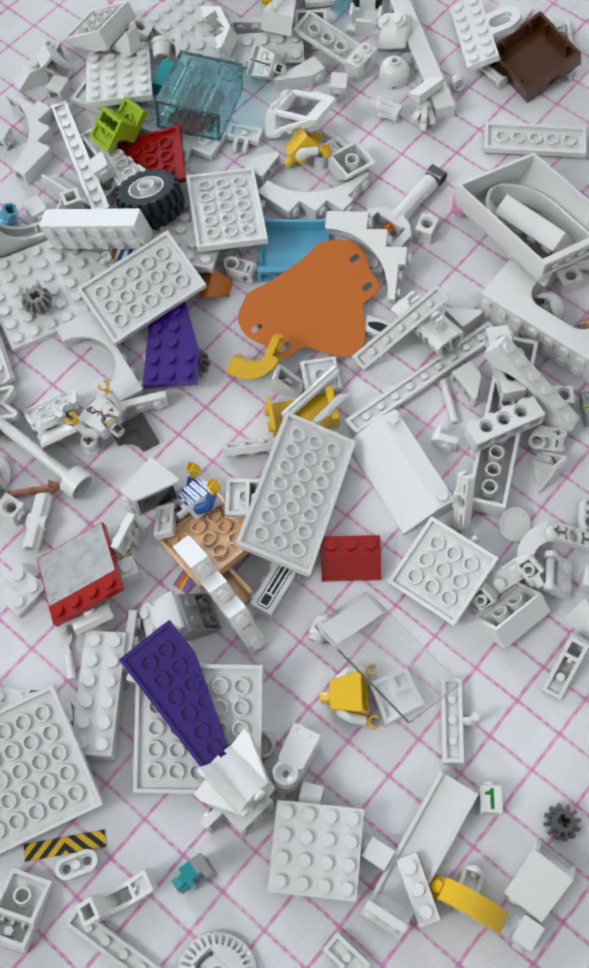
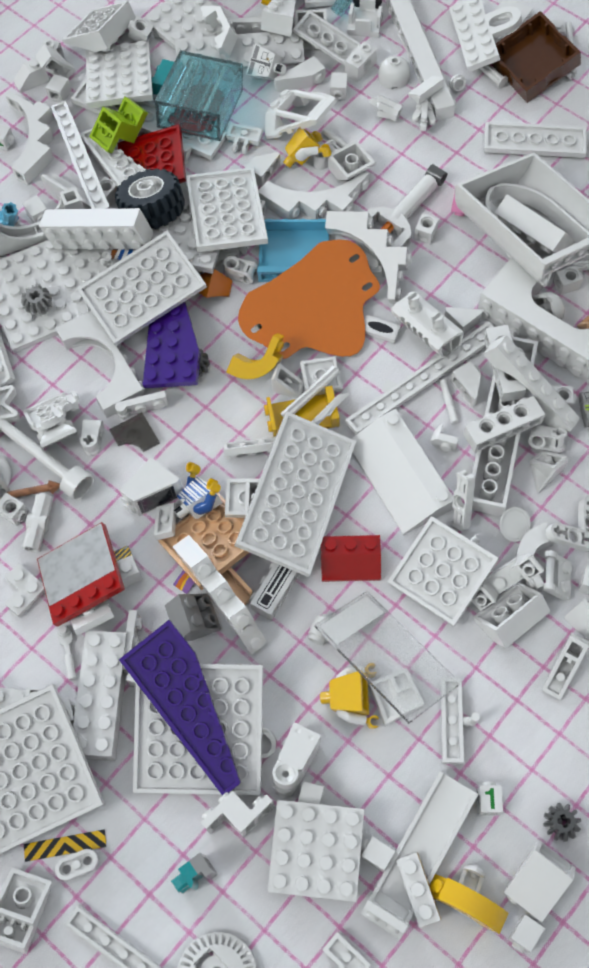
(100, 417): white torso -> none
(102, 167): white brick -> none
(116, 900): white arch -> none
(128, 42): white slope -> none
(130, 533): white plate -> none
(160, 611): white slope -> none
(161, 48): white piece -> none
(236, 779): white brick -> none
(394, 30): white slope -> none
(400, 327): white plate -> none

